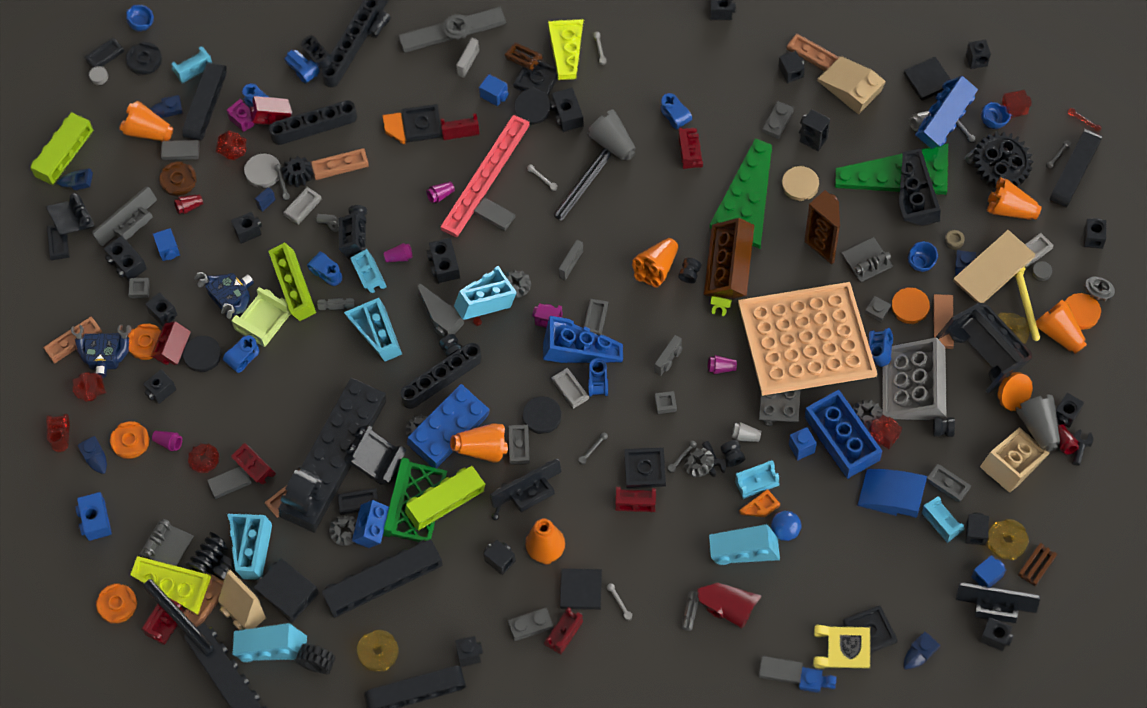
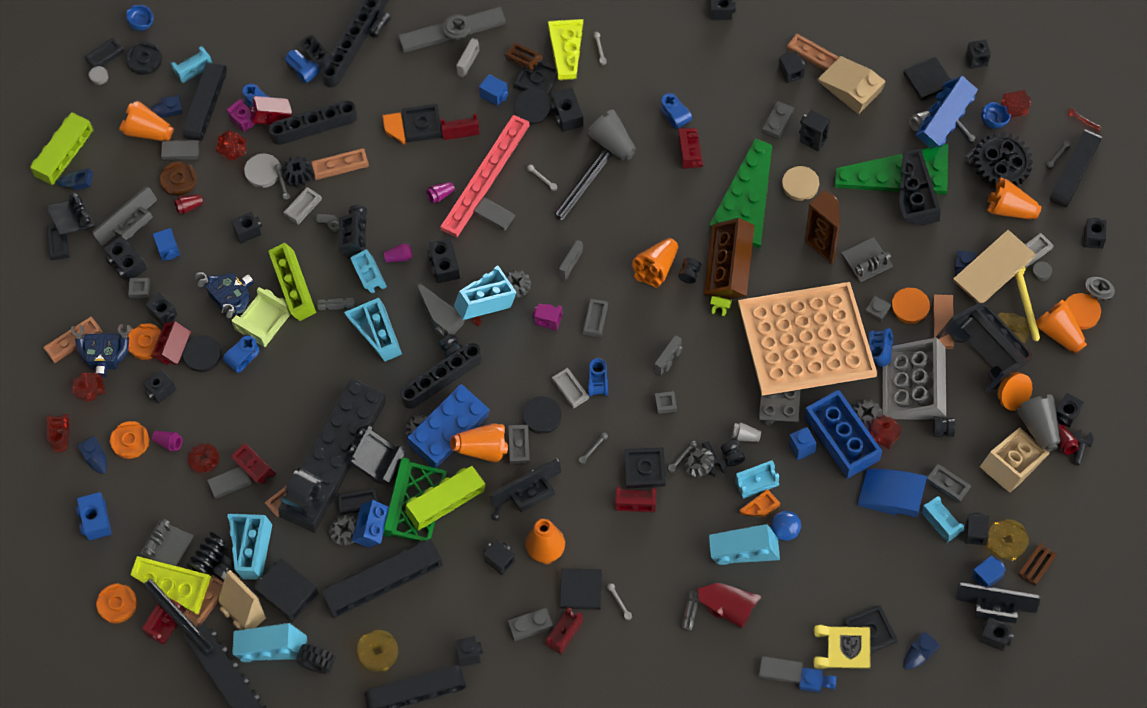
(265, 199): dark blue tile -> none
(325, 269): blue piece -> none
(573, 344): blue wedge -> none
(721, 364): magenta cone -> none
(922, 256): blue hair -> none
(954, 239): dark tan tile -> none

